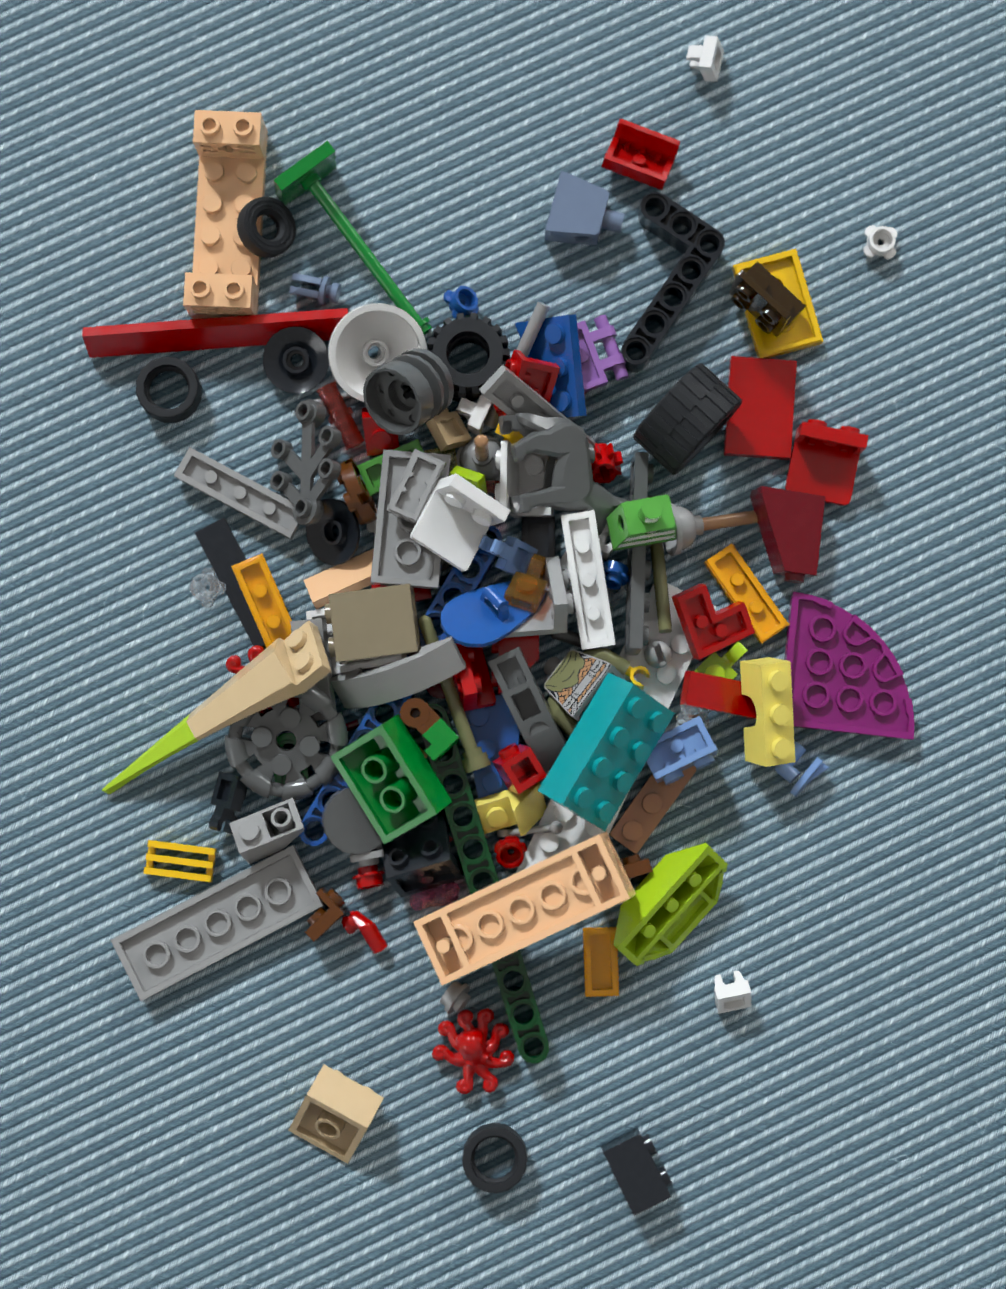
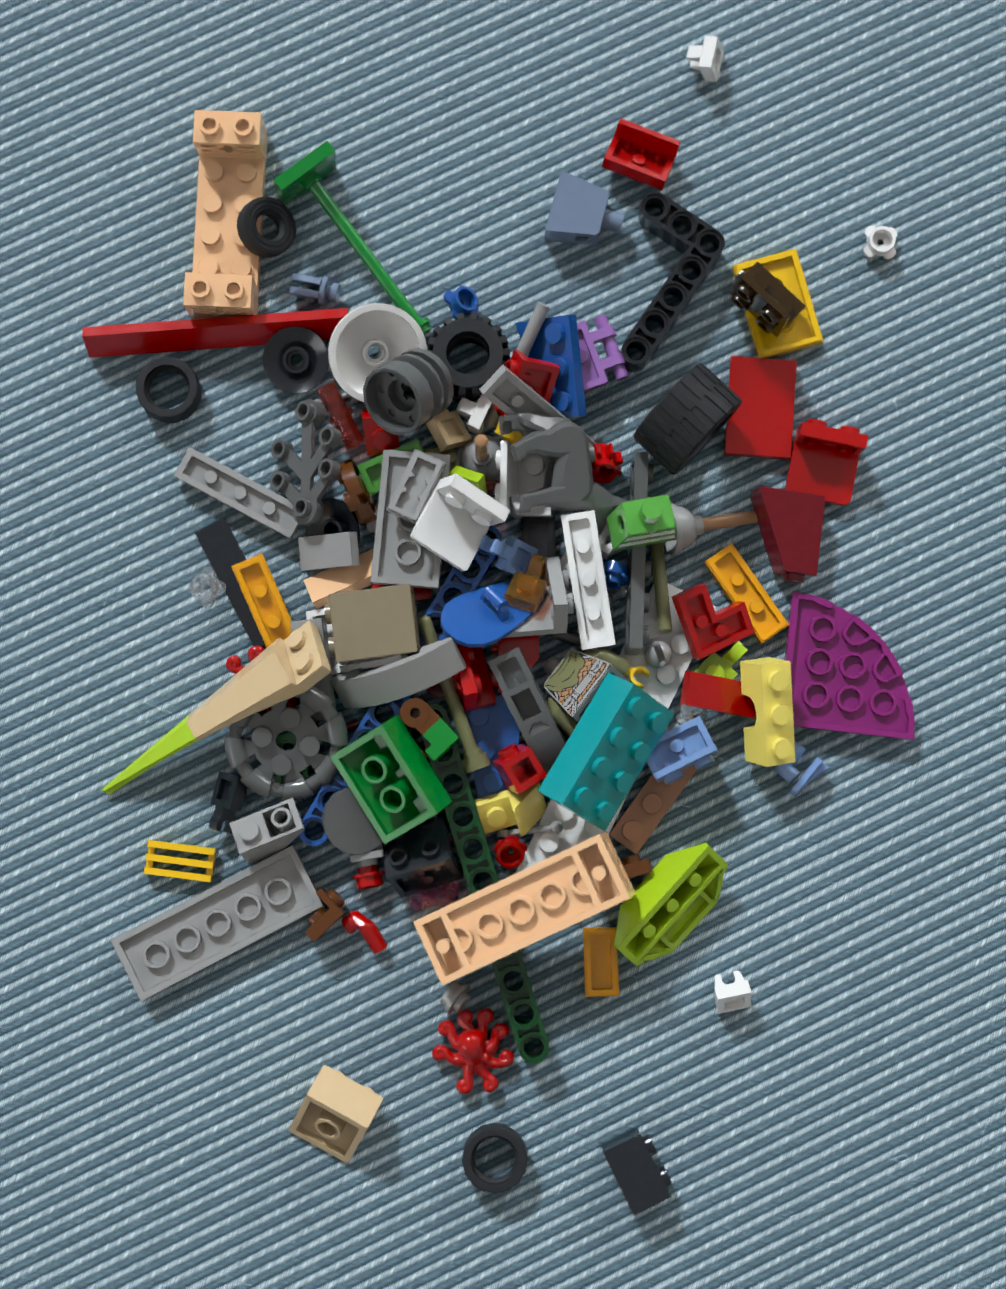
(328, 551): none -> light grey tile

